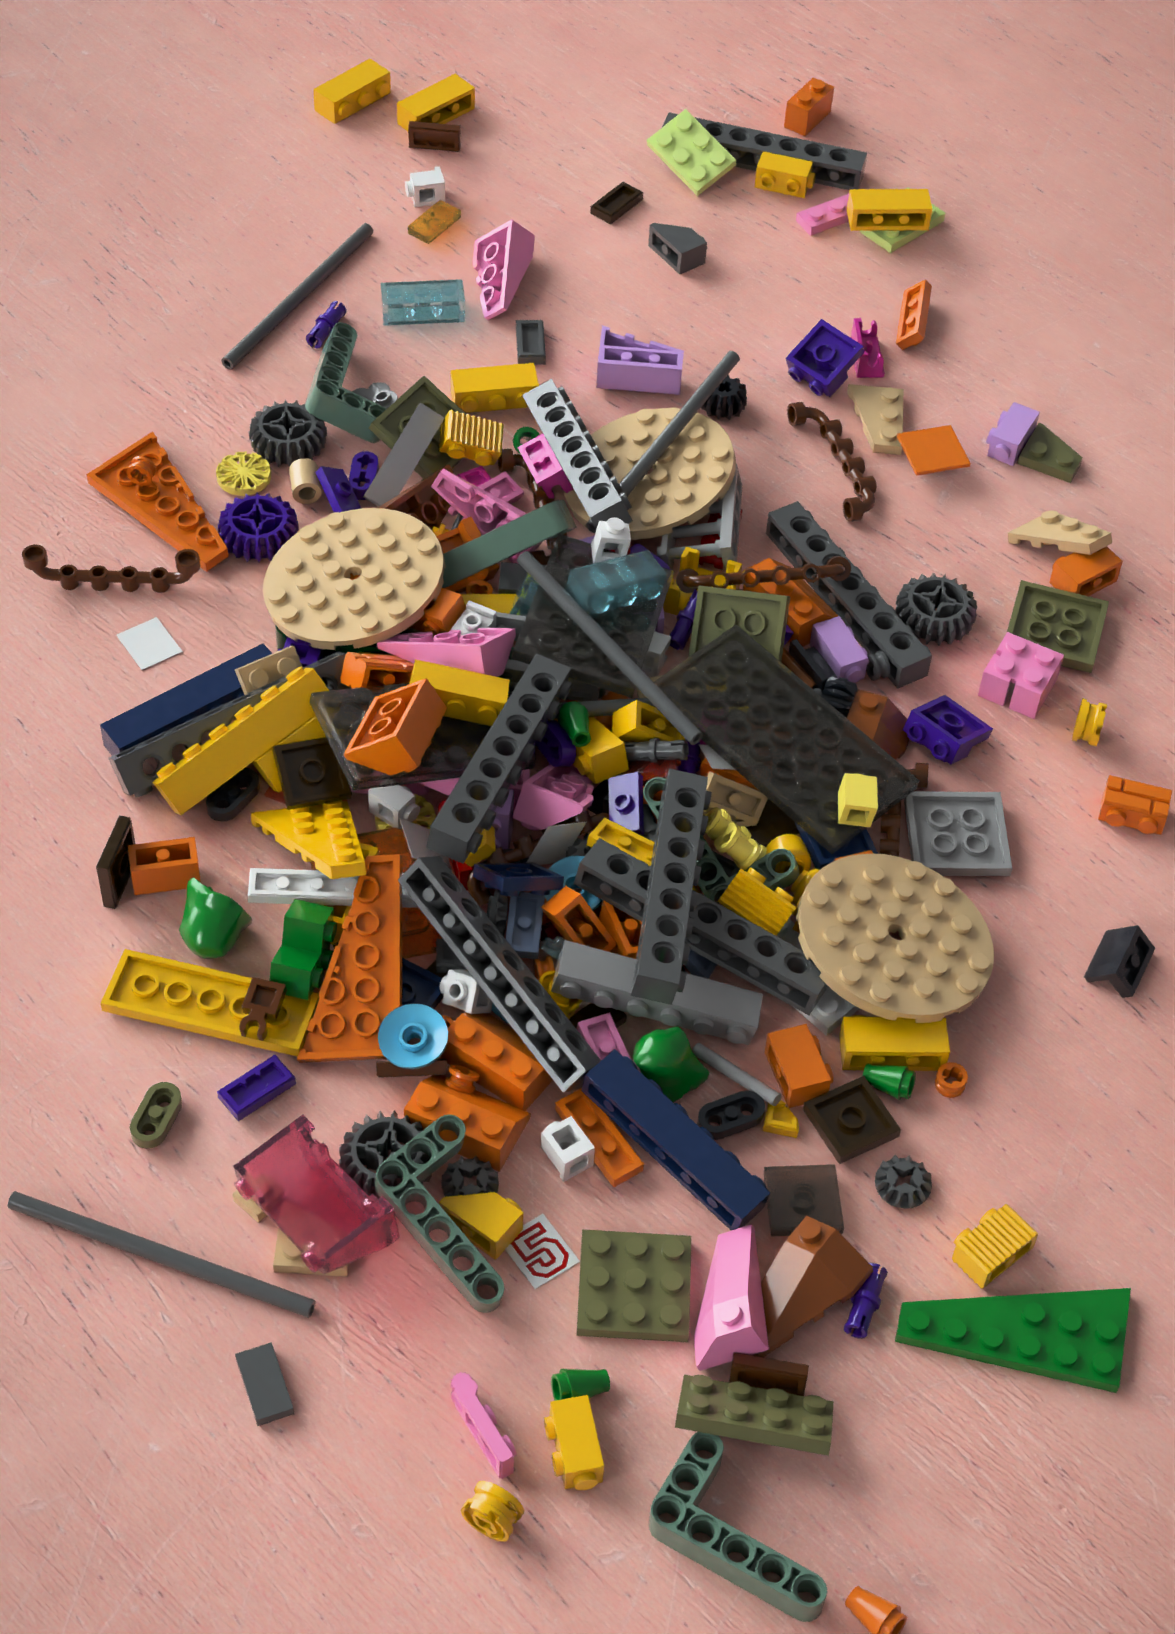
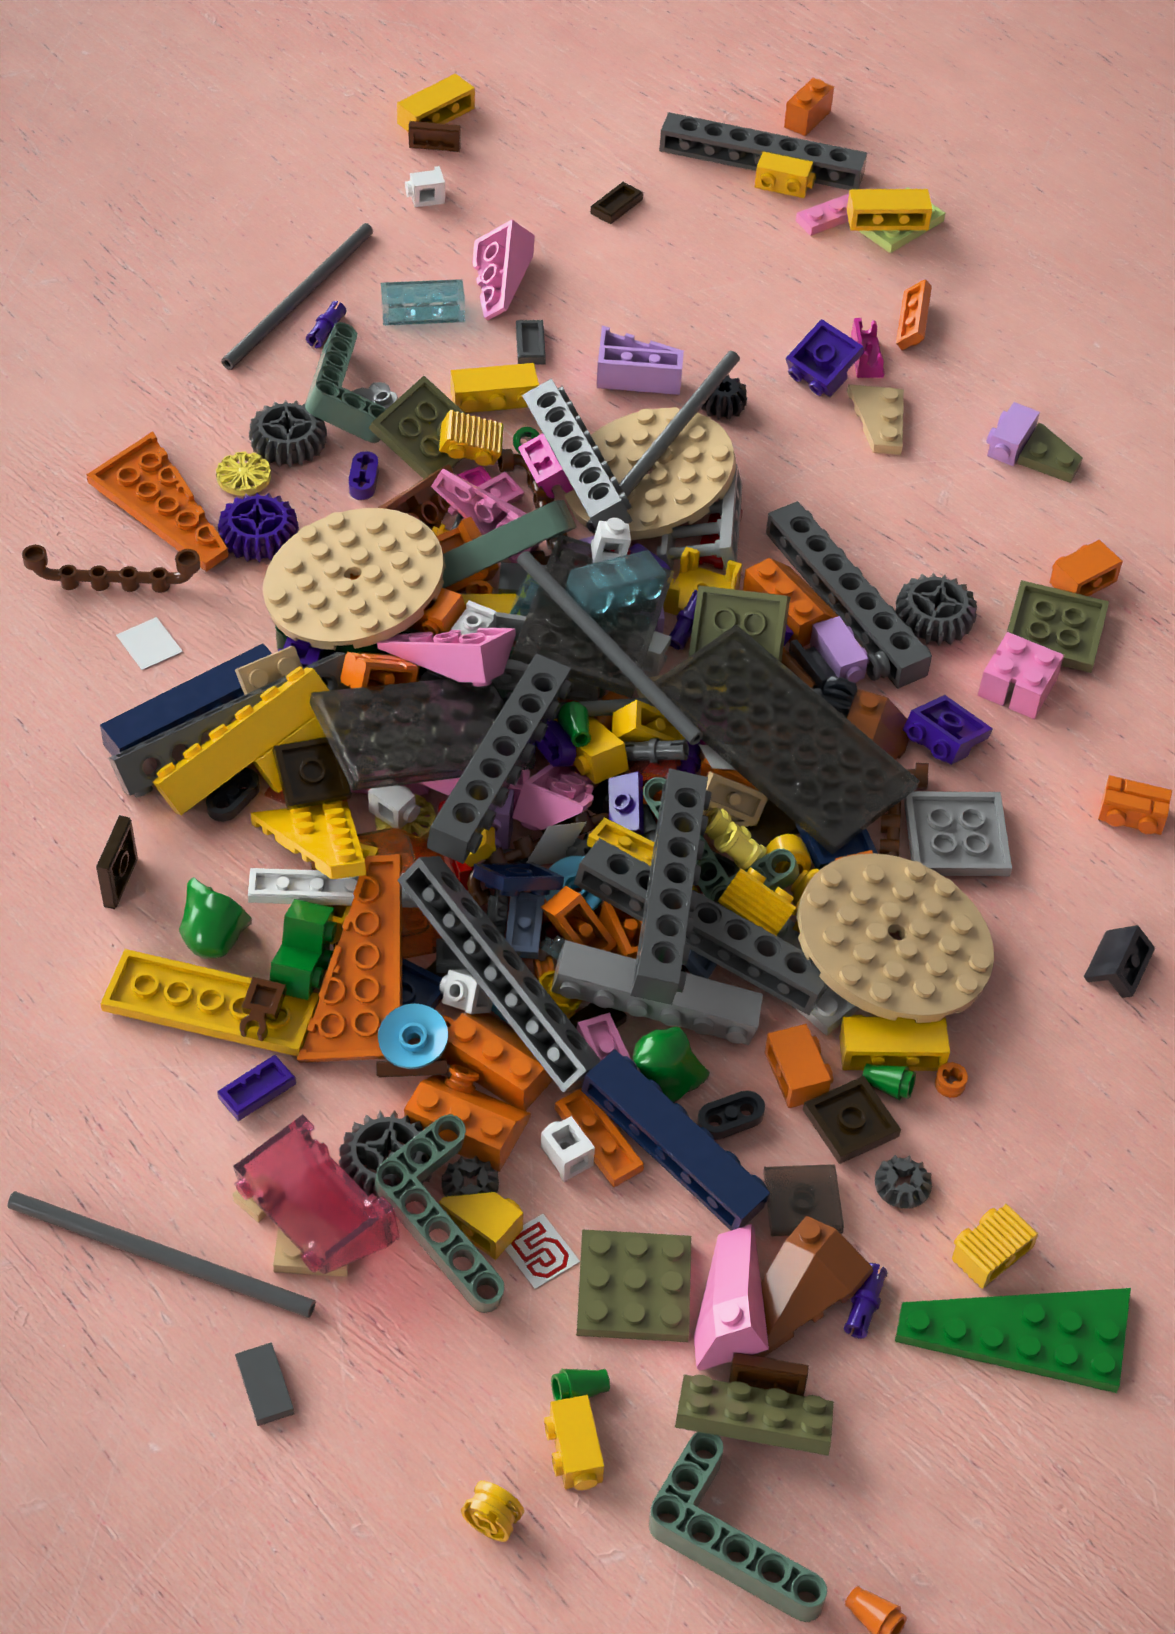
(141, 470): orange bush -> none
(154, 1117): olive plate -> none
(163, 865): orange brick -> none
(304, 481): tan brick -> none
(337, 489): dark purple plate -> none
(352, 91): yellow brick -> none
(397, 729): orange slope -> none
(404, 455): light grey slope -> none
(417, 841): white sticker -> none
(434, 221): clear yellow plate -> none
(465, 693): yellow brick -> none
(481, 1423): bright pink hinge -> none
(678, 246): dark grey slope -> none
(691, 152): yellowish green plate -> none
(736, 1074): light grey bar -> none
(781, 1120): yellow tile -> none
(837, 568): reddish brown bar -> none
(843, 449): reddish brown bar -> none
(857, 800): light yellow brick -> none
(933, 450): orange piece -> none
(1062, 531): tan wing -> none
(1089, 722): yellow wheel -> none

